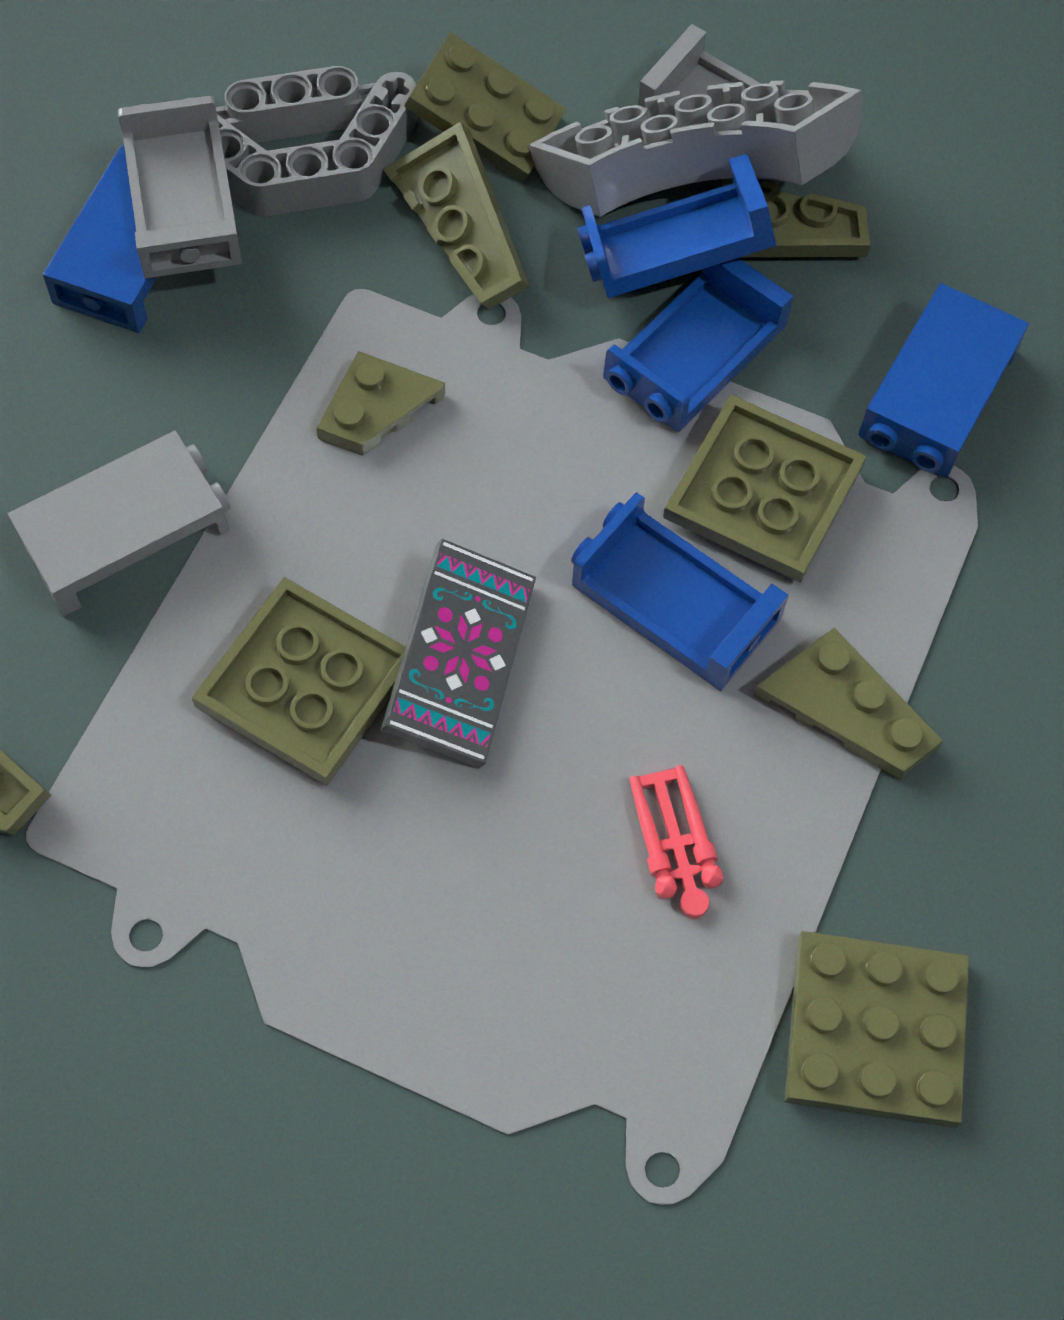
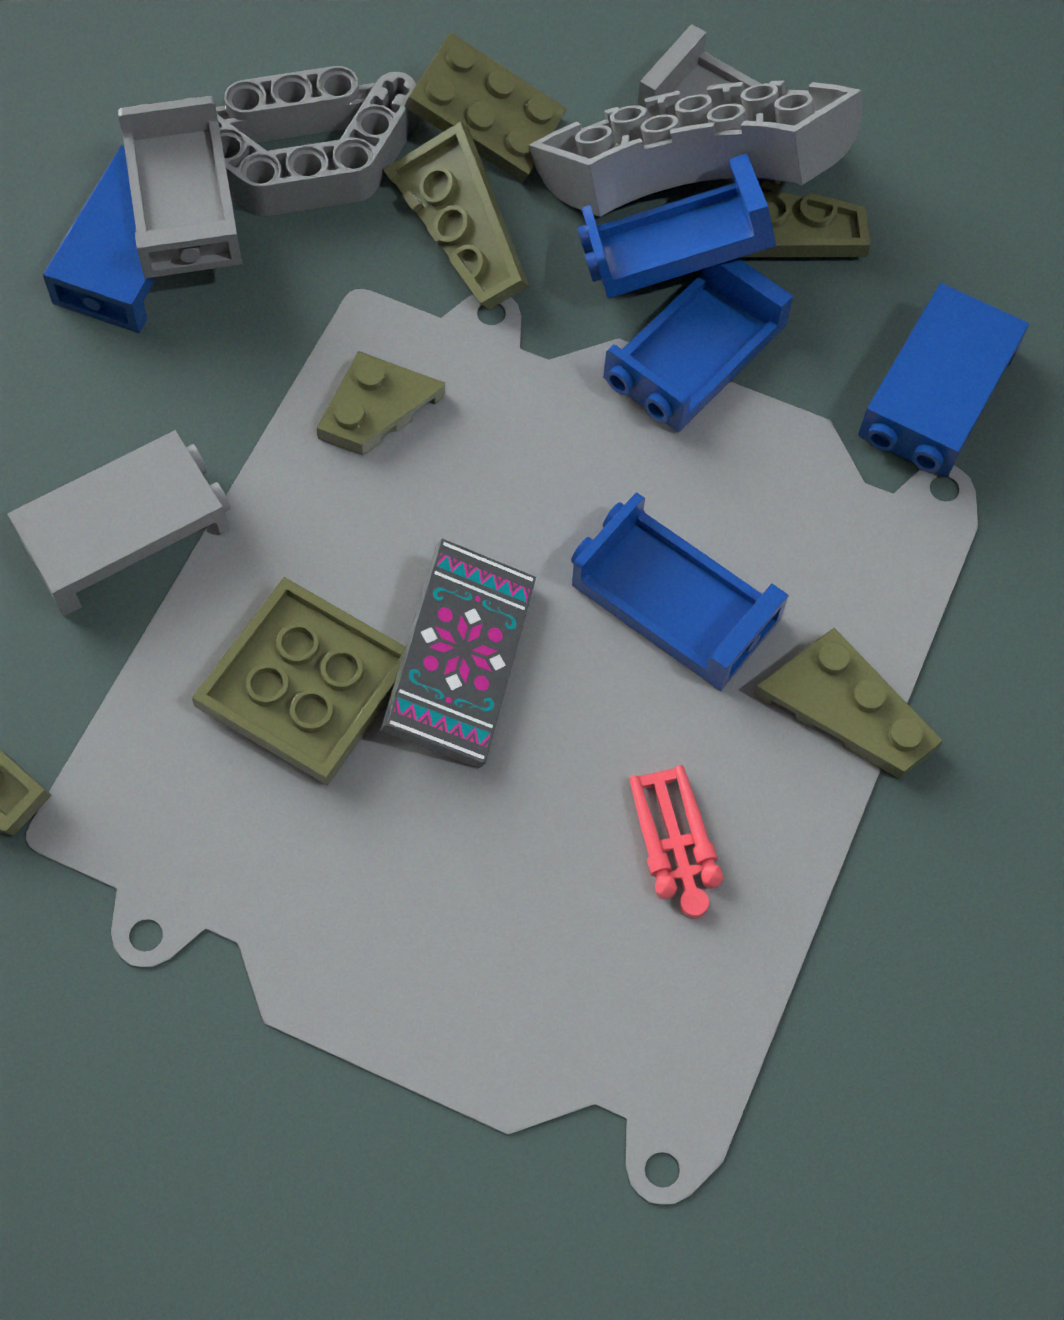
(764, 487): olive plate -> none
(878, 1029): olive plate -> none

